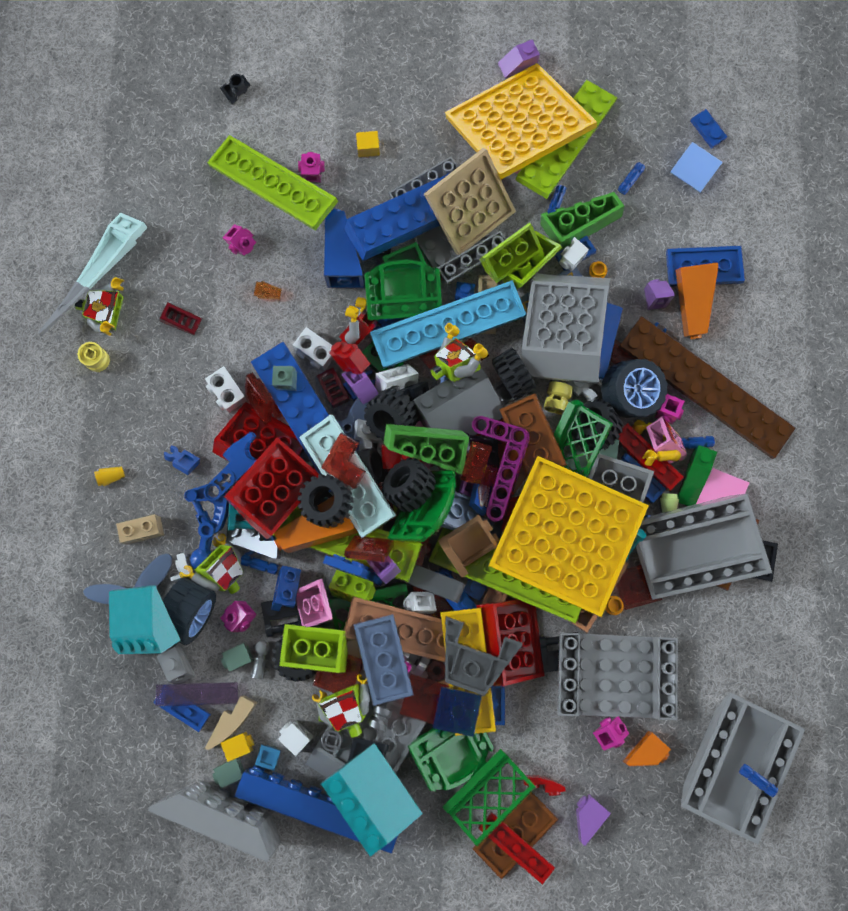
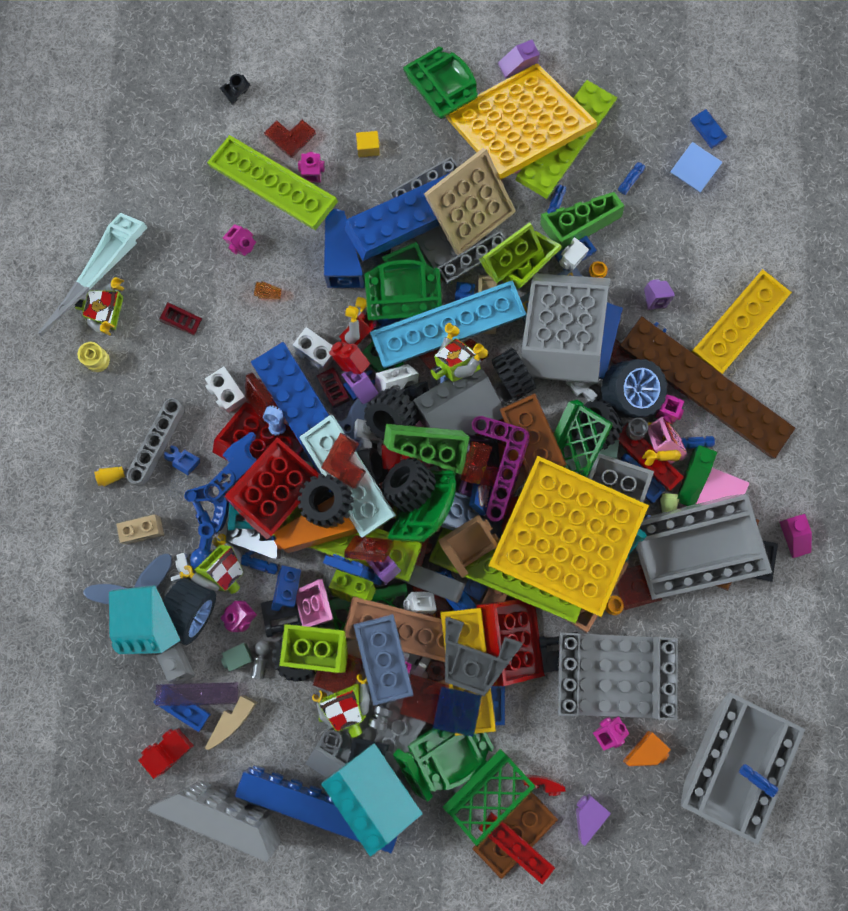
(155, 432): none -> light grey beam
(162, 756): none -> red brick
(228, 772): sand green brick -> none
(237, 746): yellow brick -> none
(268, 757): dark azure plate -> none
(275, 419): none -> light blue connector
(284, 378): sand green brick -> none
(290, 141): none -> clear red plate
(295, 737): white brick -> none
(412, 774): none -> green plate
(442, 81): none -> green slope
(559, 391): light yellow wheel -> none
(638, 425): none -> flat silver wheel
(696, 295): orange slope -> none
(728, 259): blue plate -> none
(741, 321): none -> yellow plate
(797, 535): none -> dark pink slope

